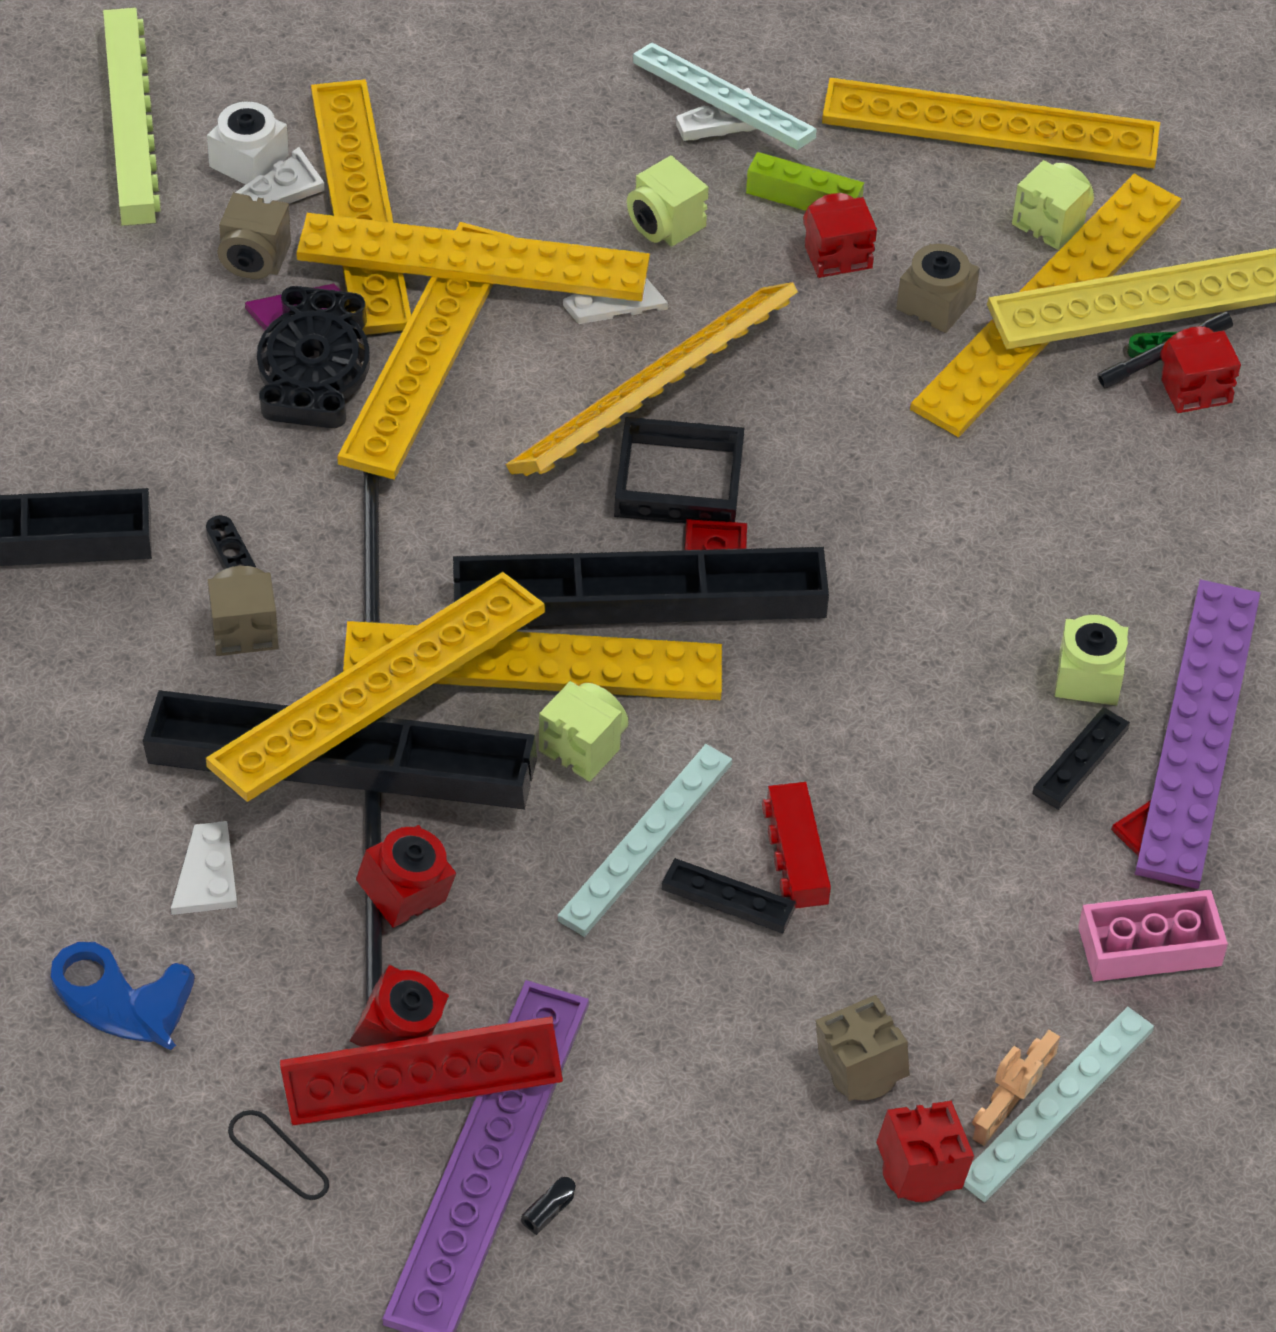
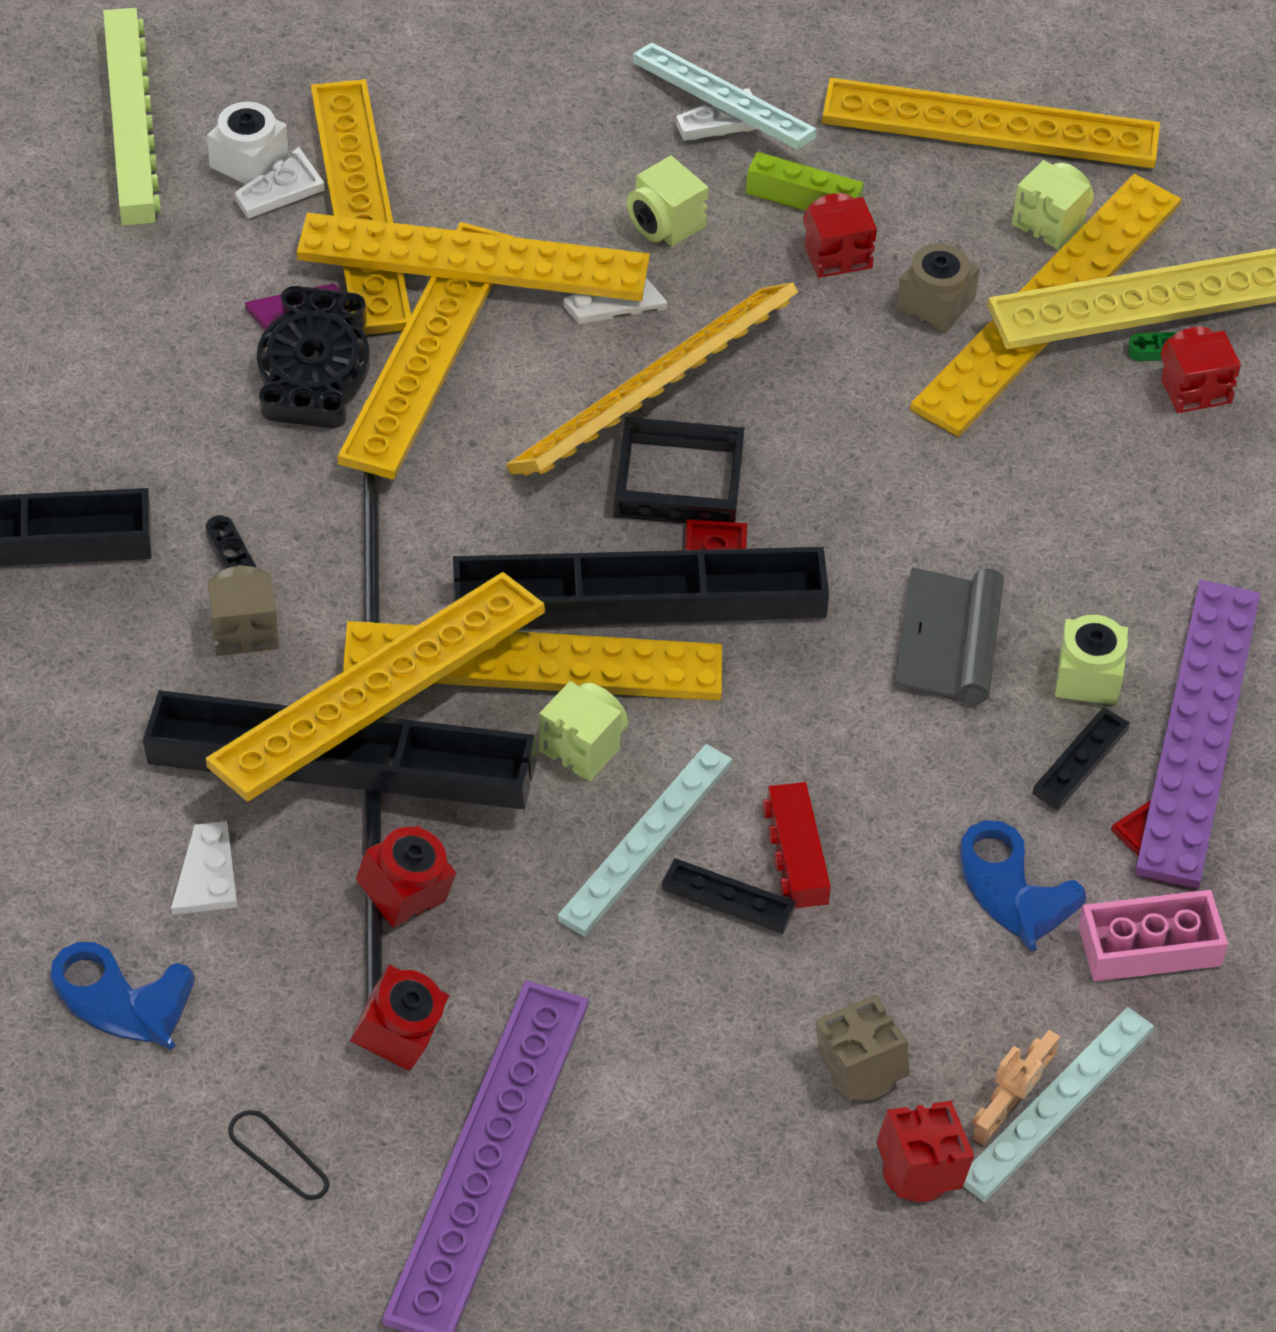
(254, 236): dark tan piece -> none
(421, 1070): red plate -> none
(549, 1205): black bar -> none
(956, 636): none -> dark grey door
(1003, 891): none -> blue animal
(1124, 369): black piece -> none

